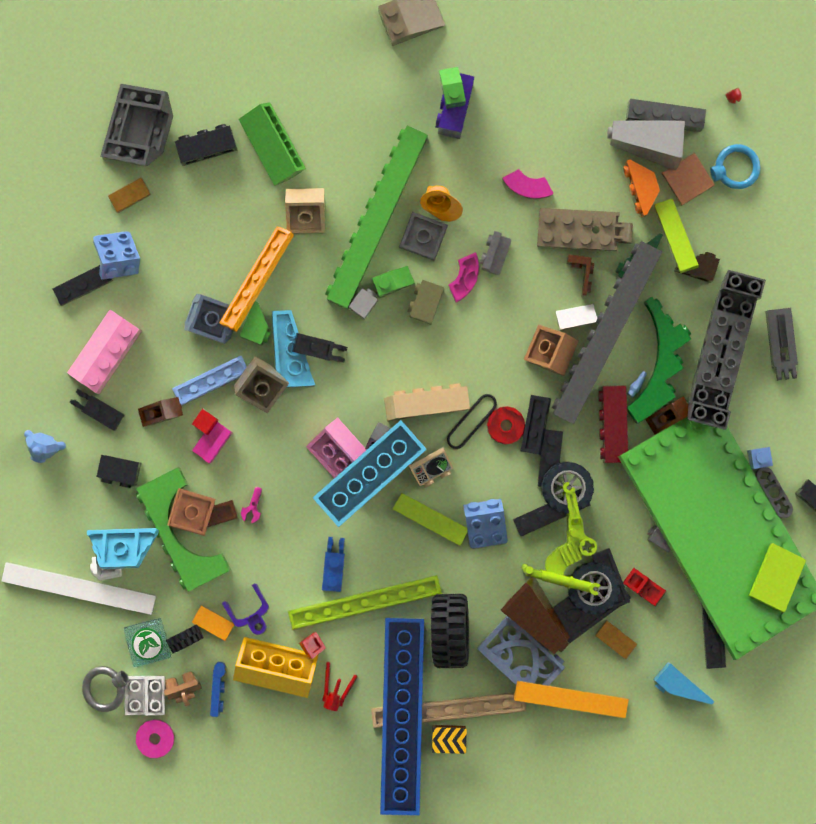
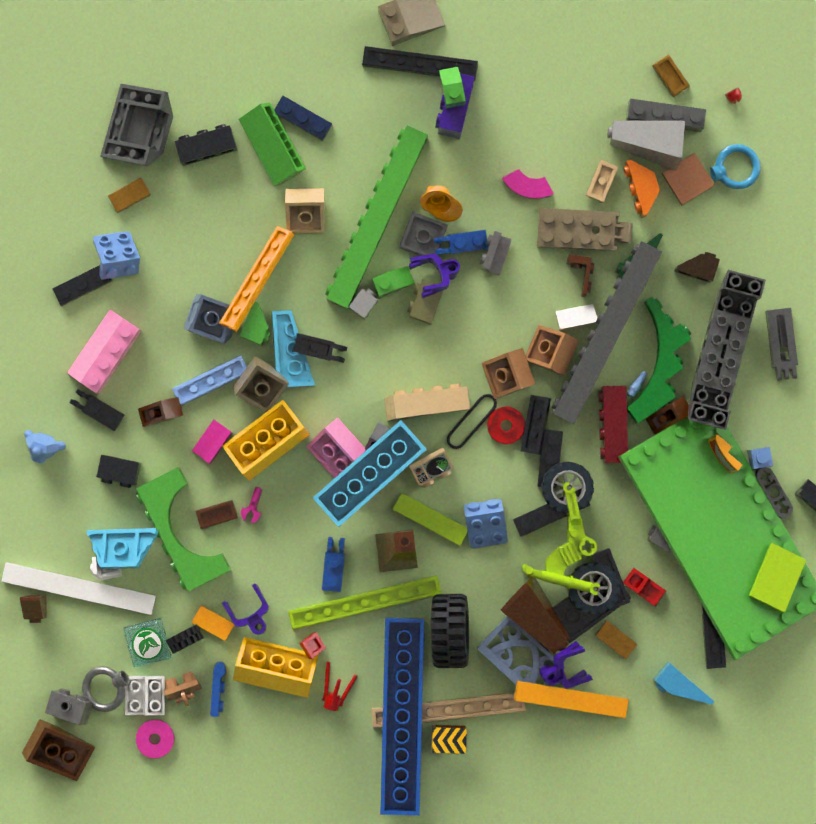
(34, 607): none -> reddish brown slope
(57, 750): none -> reddish brown slope
(69, 707): none -> flat silver brick
(191, 512): nougat tile -> none
(205, 422): red tile -> none
(265, 440): none -> yellow slope
(302, 118): none -> dark blue plate
(396, 550): none -> reddish brown slope
(415, 62): none -> black tile
(447, 270): none -> dark purple piece
(463, 242): none -> blue hinge
(466, 278): dark pink tile -> none
(508, 373): none -> medium nougat slope
(556, 673): none -> dark purple piece
(601, 181): none -> tan plate
(671, 75): none -> pearl gold tile
(676, 235): lime tile -> none
(721, 449): none -> light orange slope

